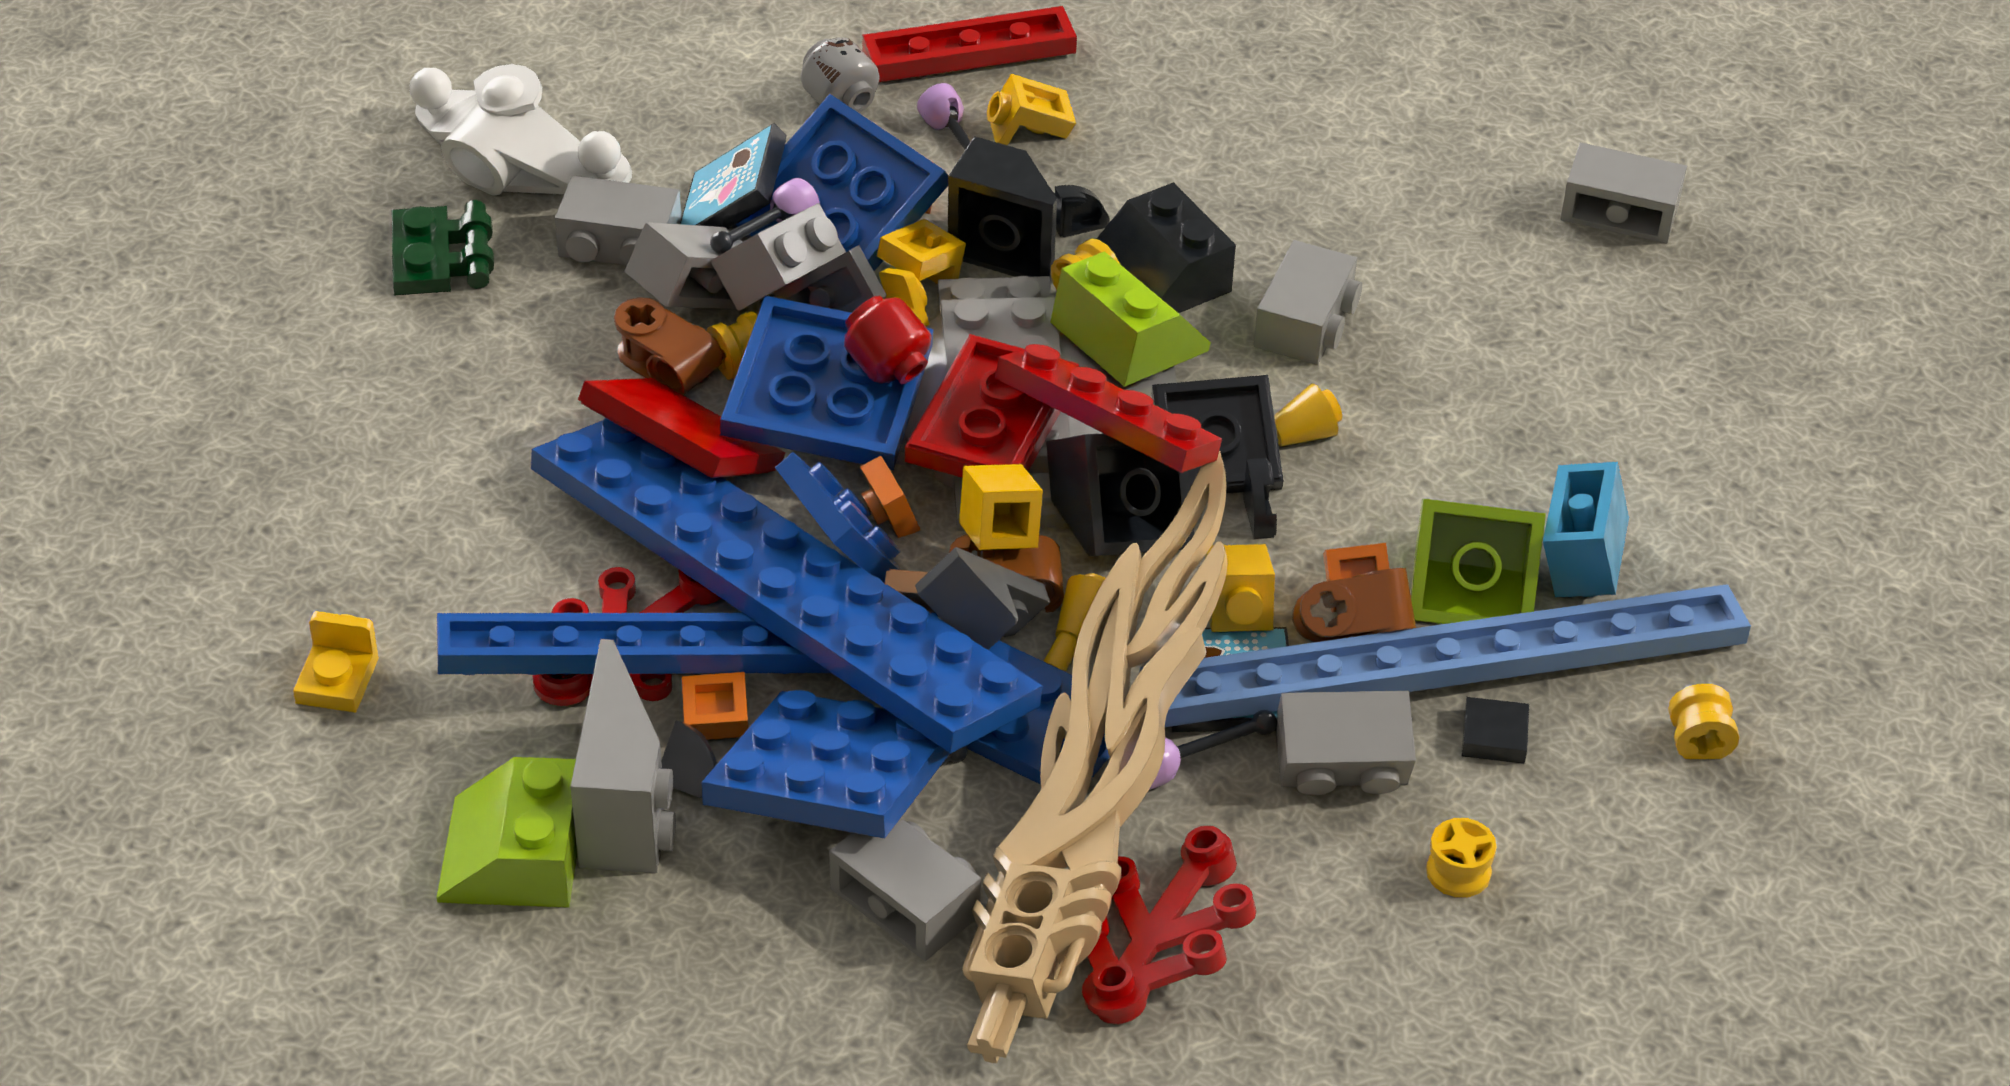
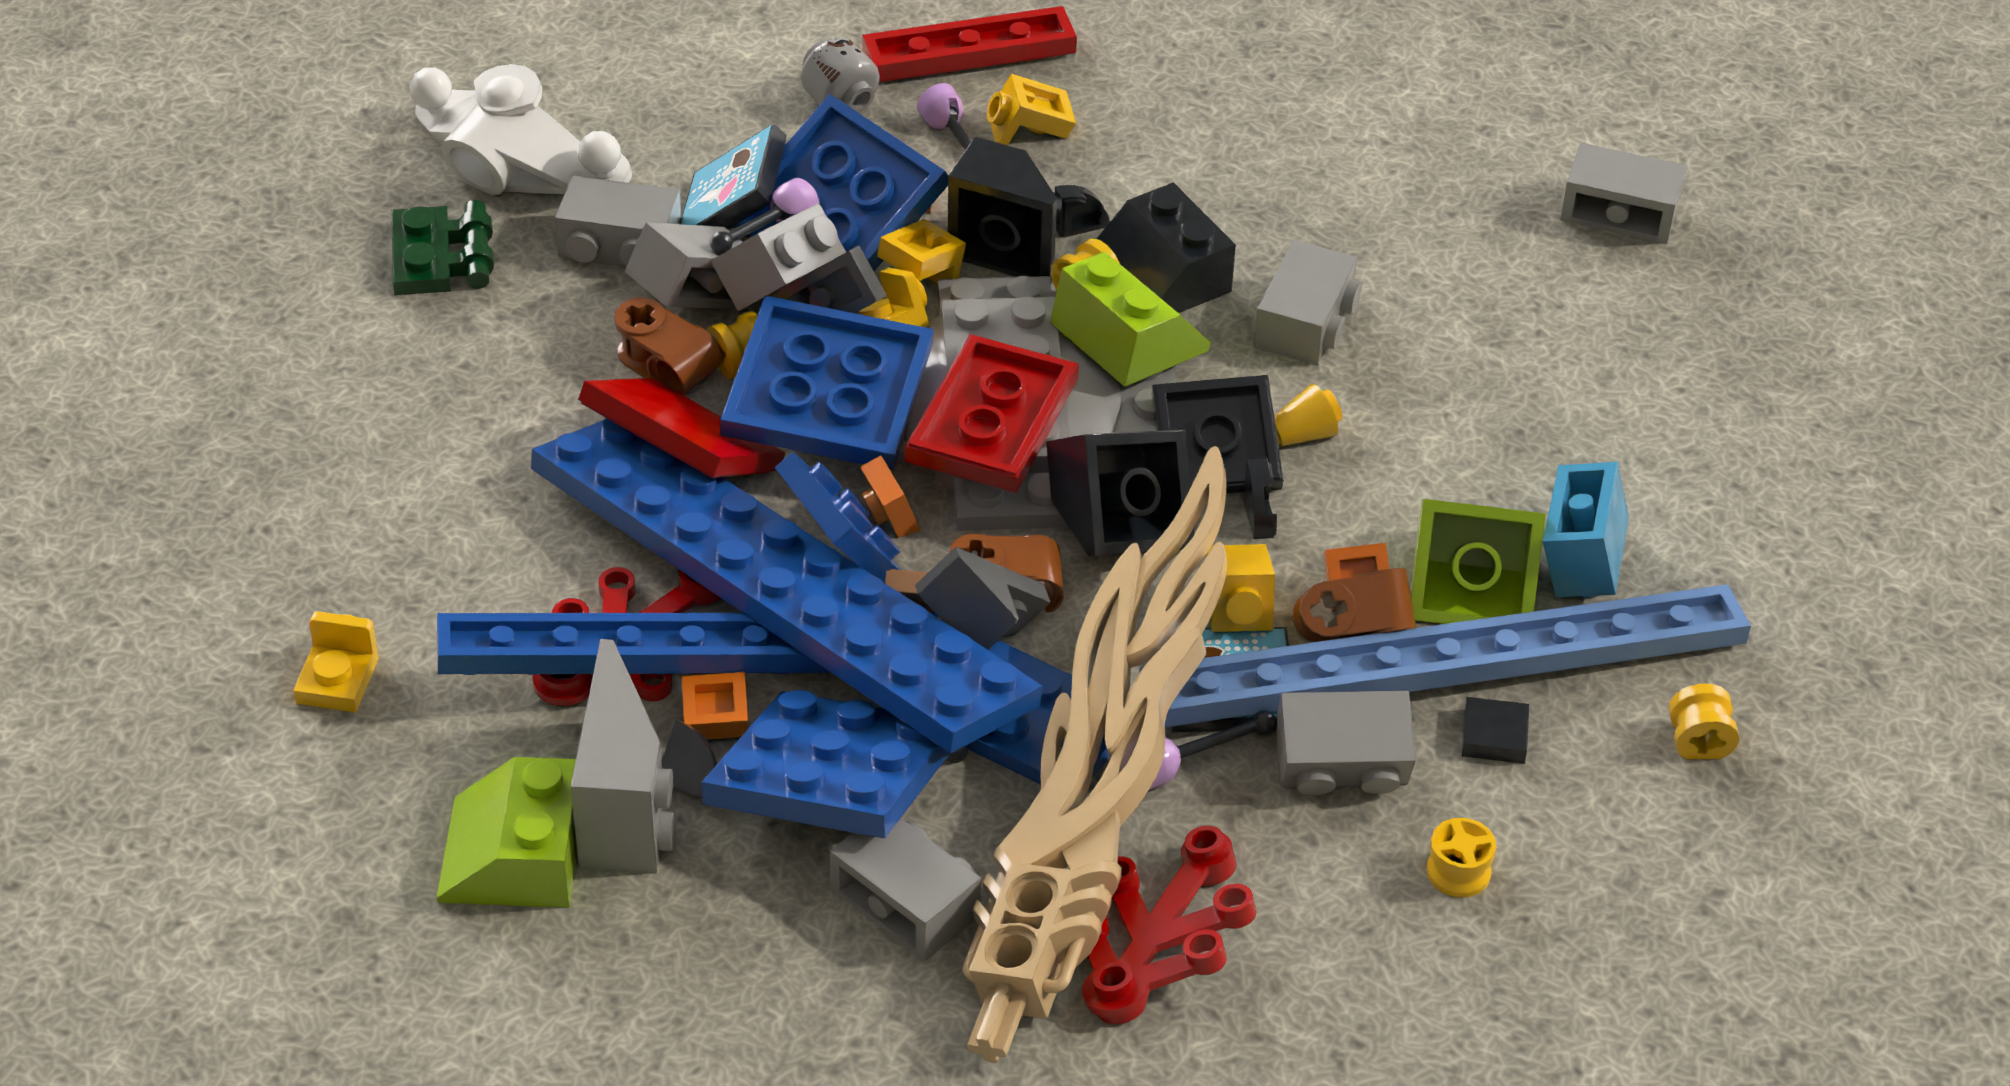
(887, 340): red head -> none
(1000, 506): yellow brick -> none
(1076, 603): yellow cone -> none
(1117, 412): red plate -> none

